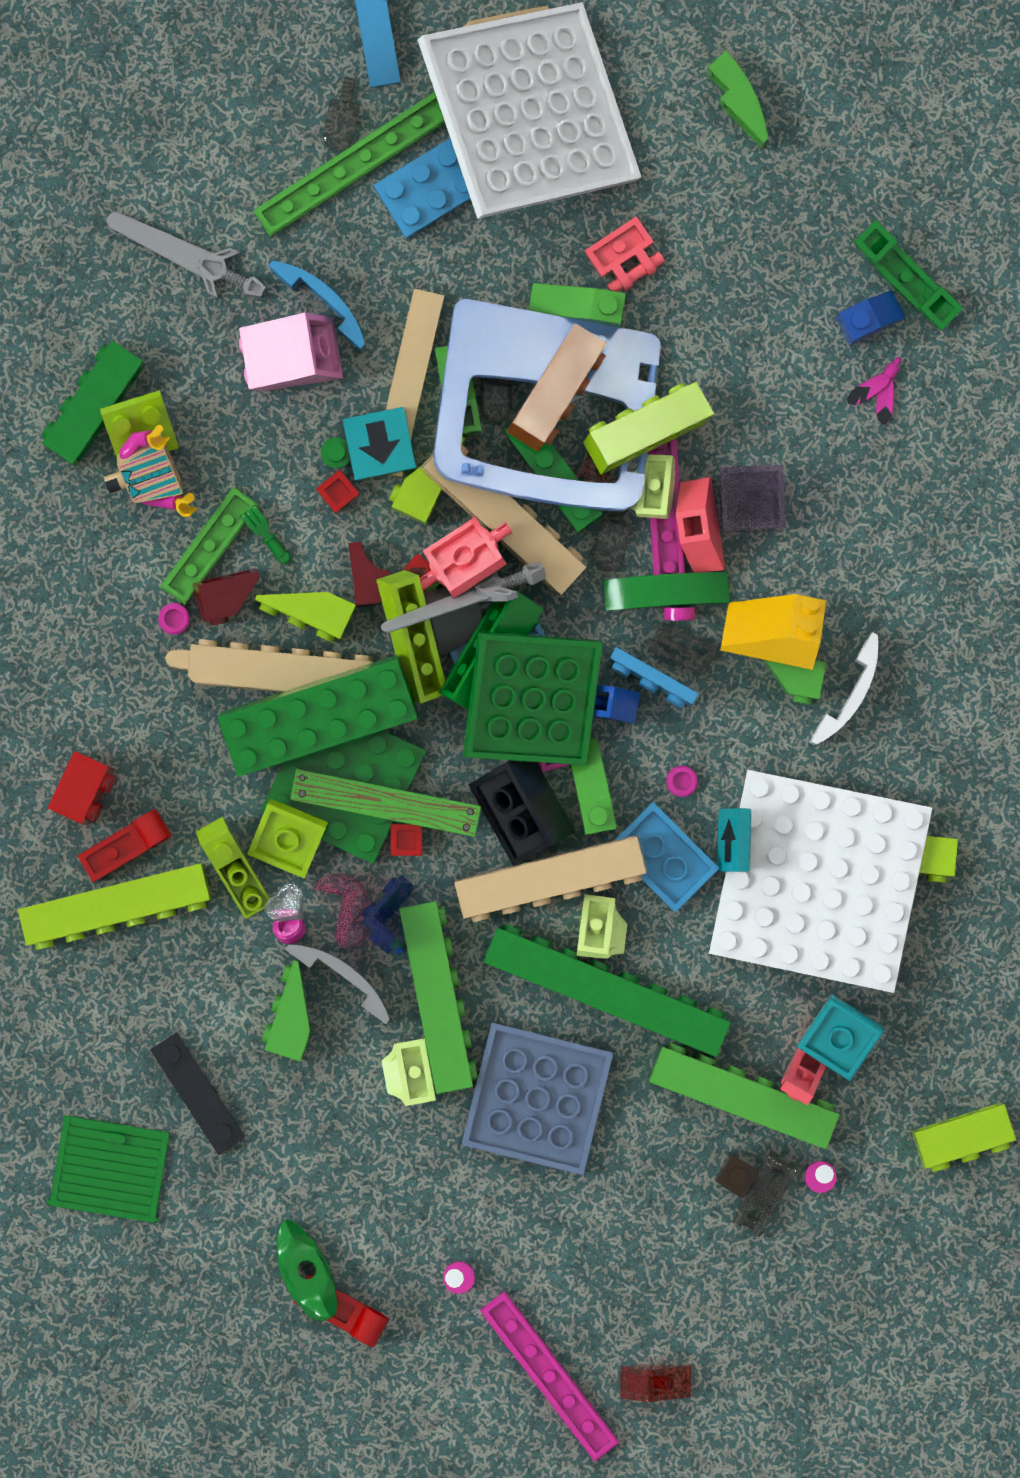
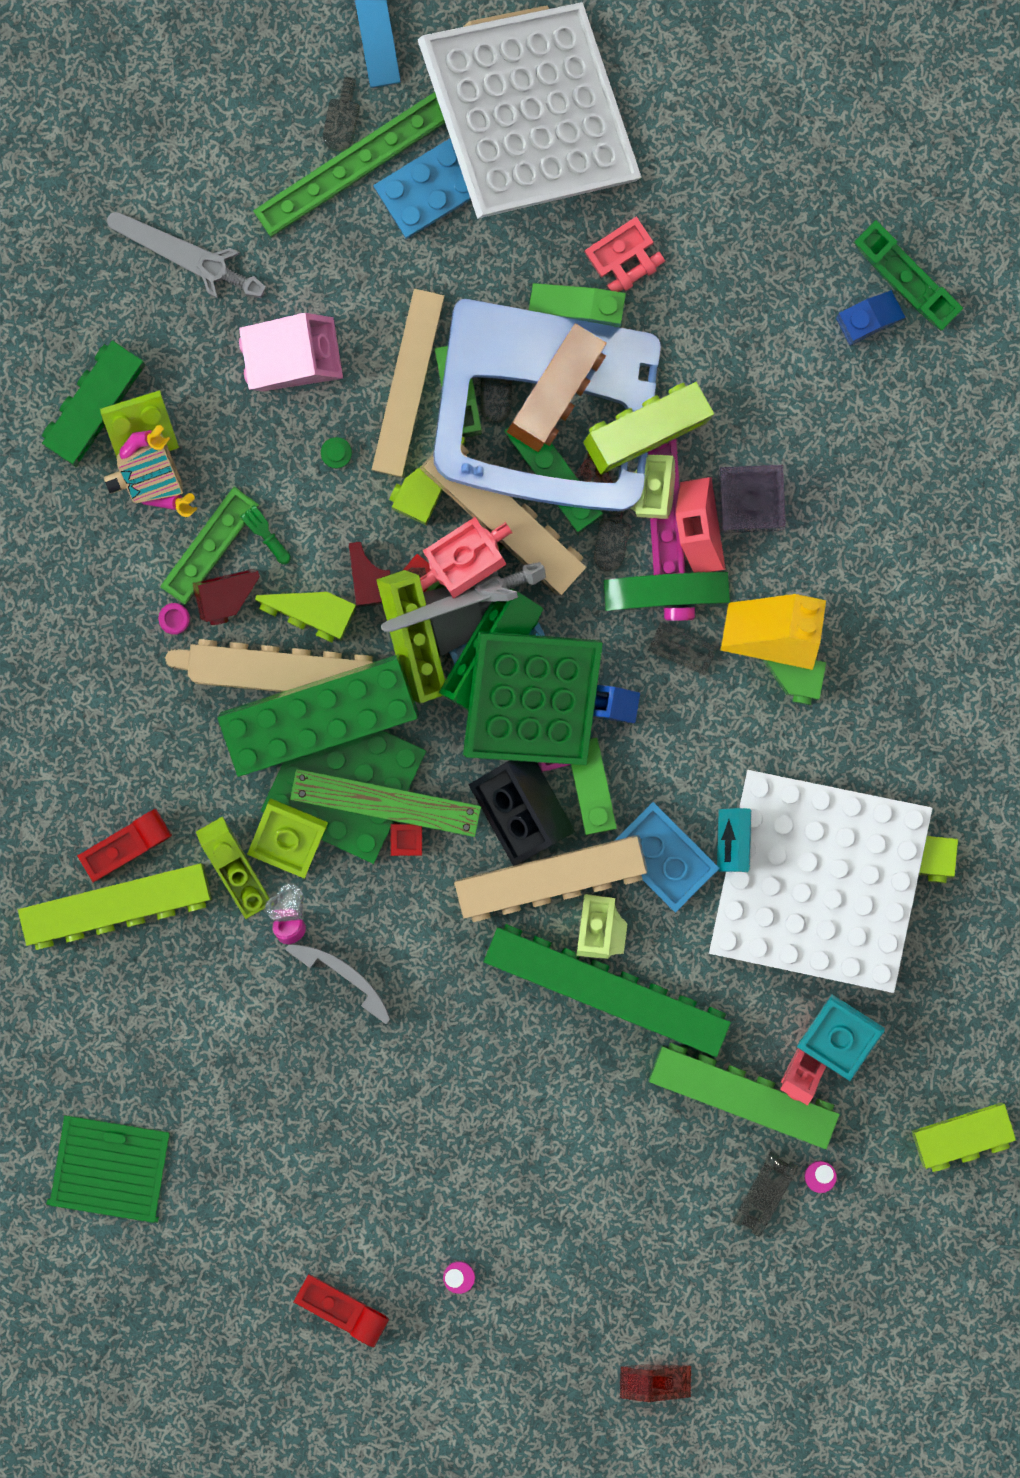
(82, 789): red brick -> none
(197, 1093): black plate -> none
(292, 1023): bright green slope -> none
(293, 276): dark azure slope -> none
(314, 1295): green piece -> none
(337, 491): red plate -> none
(352, 907): clear pink animal -> none
(379, 444): teal tile -> none
(380, 913): clear blue bracket -> none
(409, 1073): yellowish green slope -> none
(437, 998): bright green brick -> none
(537, 1098): sand blue plate -> none
(549, 1376): dark pink tile -> none
(652, 679): dark azure plate -> none
(681, 781): dark pink tile -> none
(736, 1175): dark brown brick -> none
(739, 97): bright green slope -> none
(868, 658): white slope -> none
(883, 387): dark pink piece -> none

